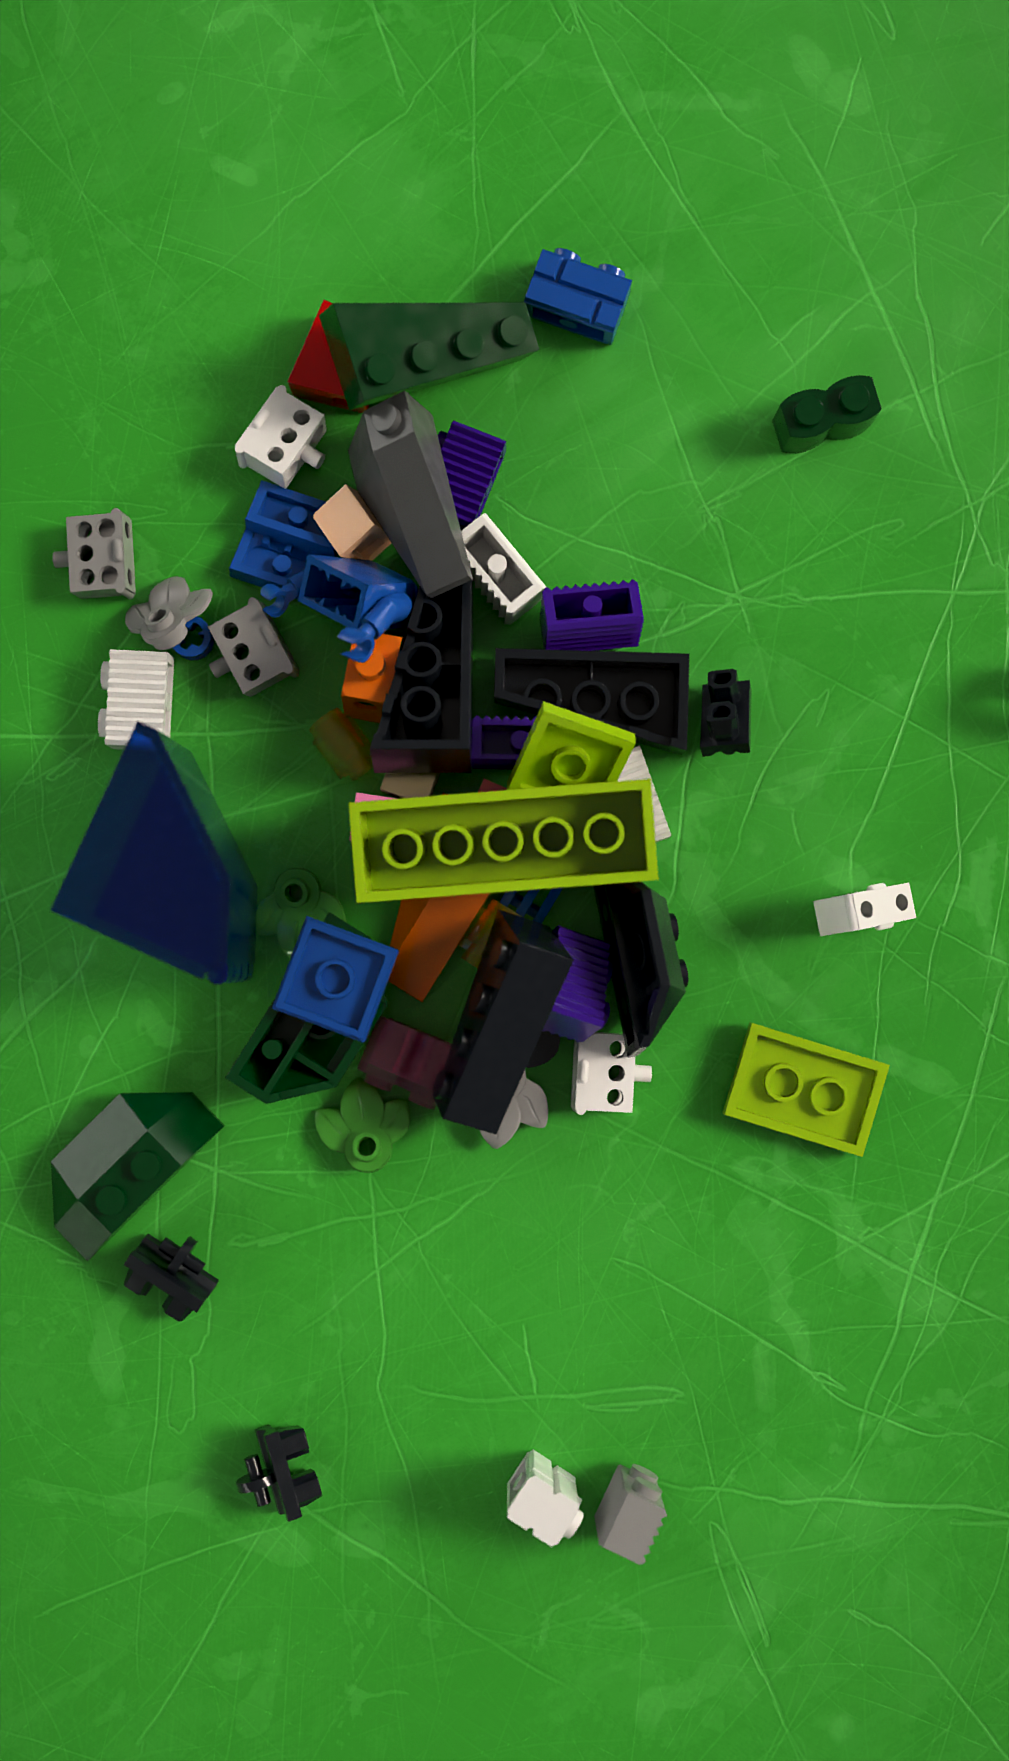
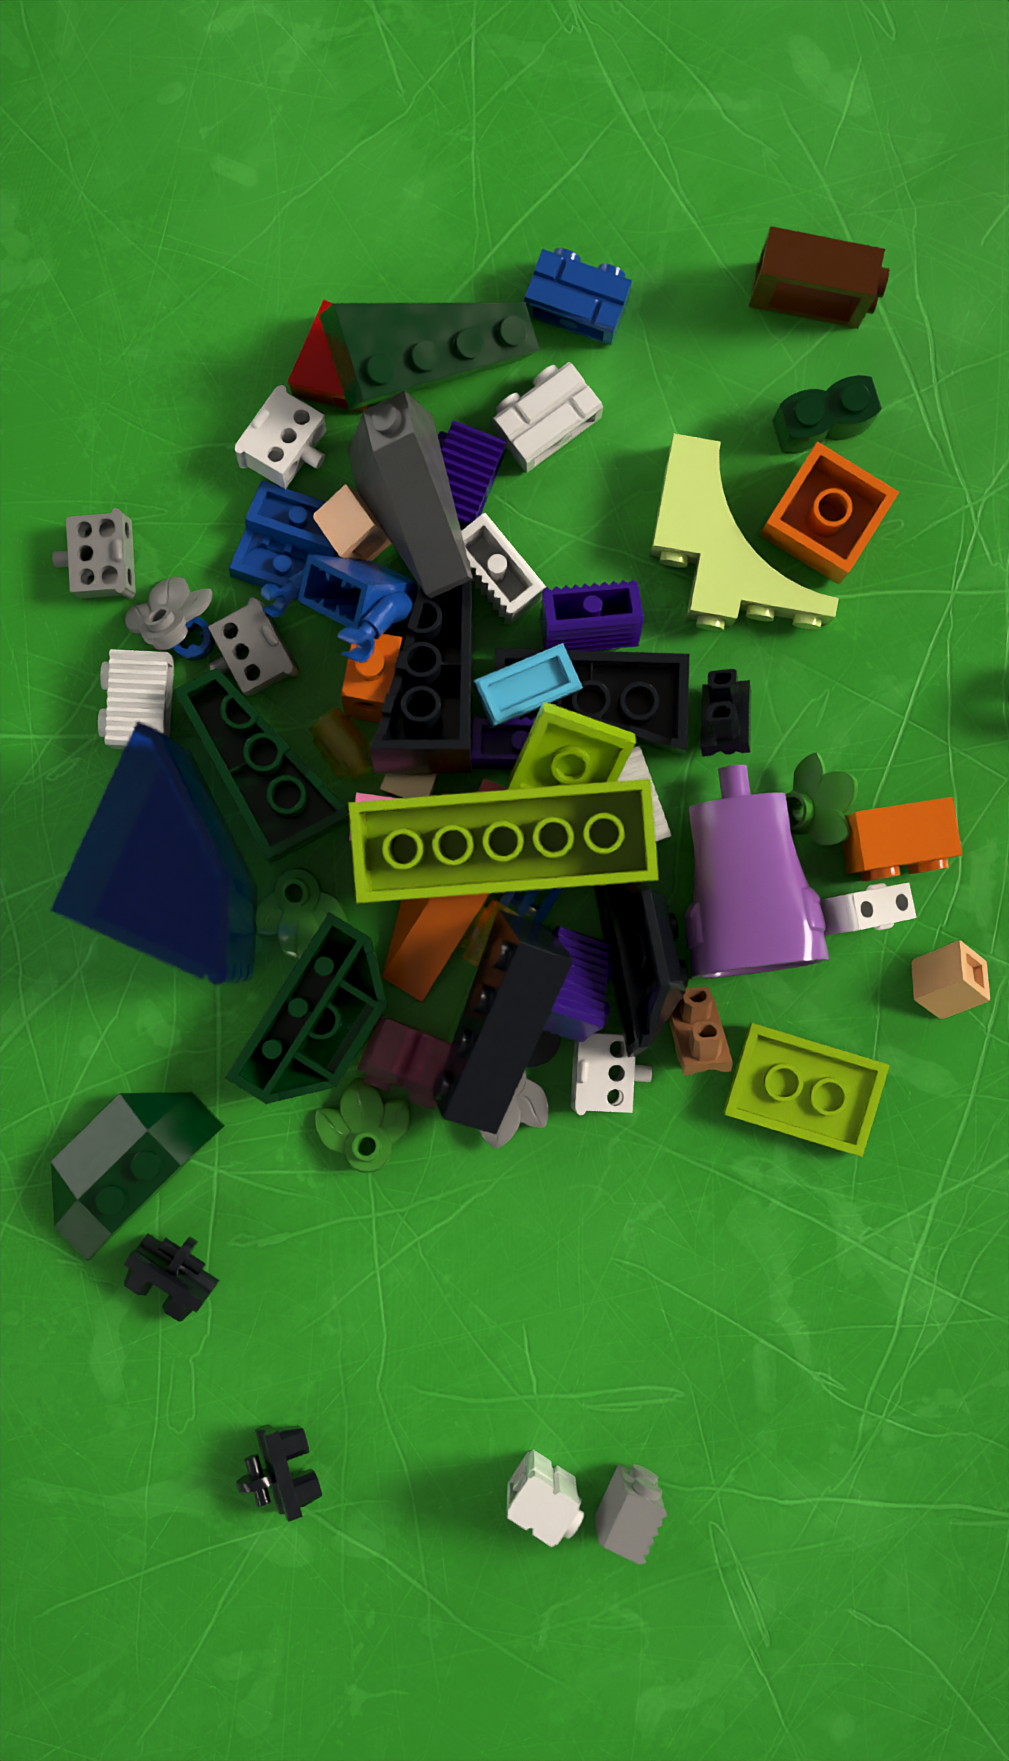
(267, 780): none -> dark green wedge
(335, 979): blue tile -> none
(526, 685): none -> medium azure tile
(546, 415): none -> white brick
(699, 1033): none -> medium nougat hips
(728, 572): none -> yellowish green arch
(749, 887): none -> medium lavender torso
(818, 277): none -> reddish brown window
(820, 800): none -> bright green plate
(829, 513): none -> orange brick
(902, 835): none -> orange brick
(950, 980): none -> light nougat panel

